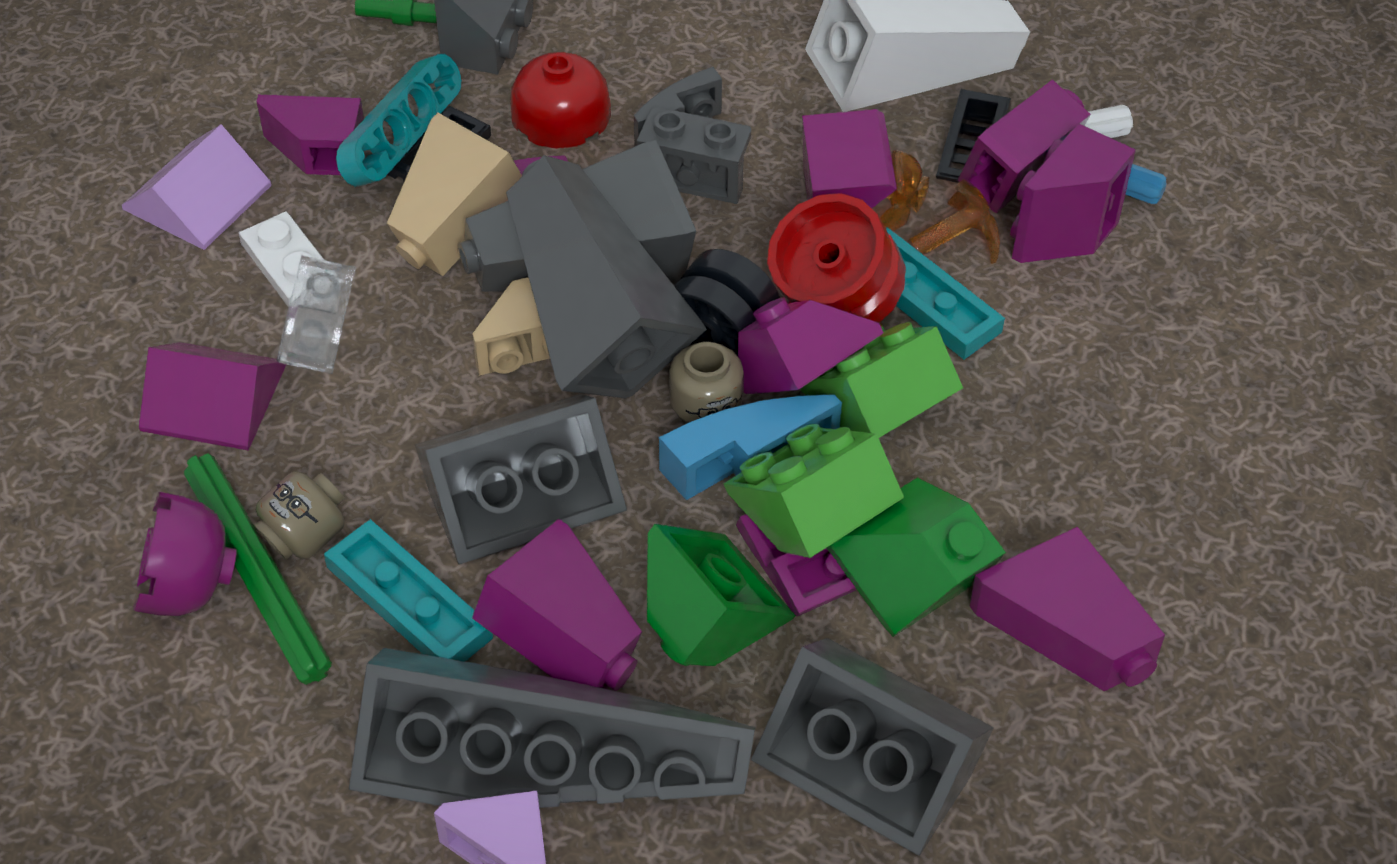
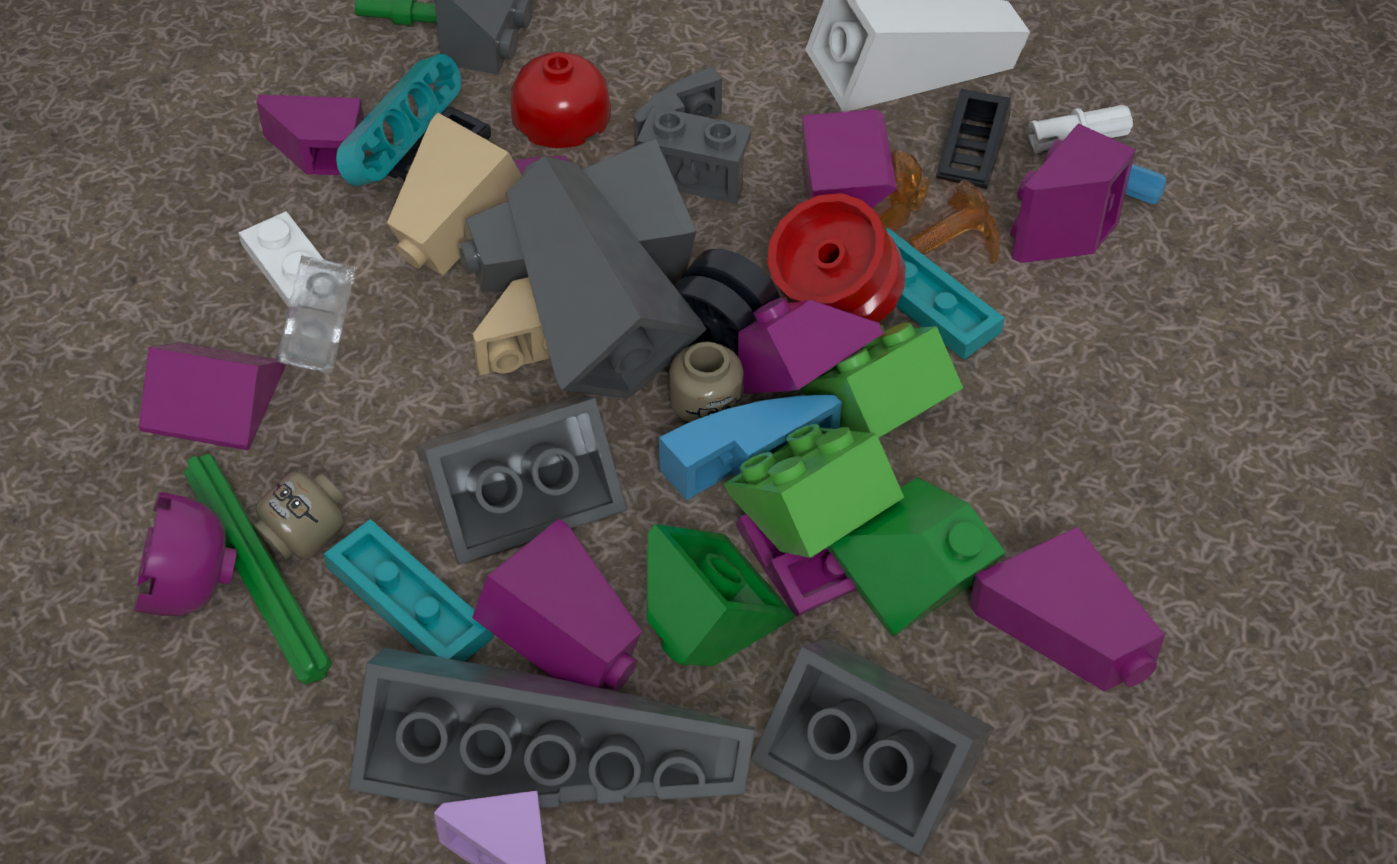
(201, 189): lavender slope -> none
(1021, 142): magenta slope -> none

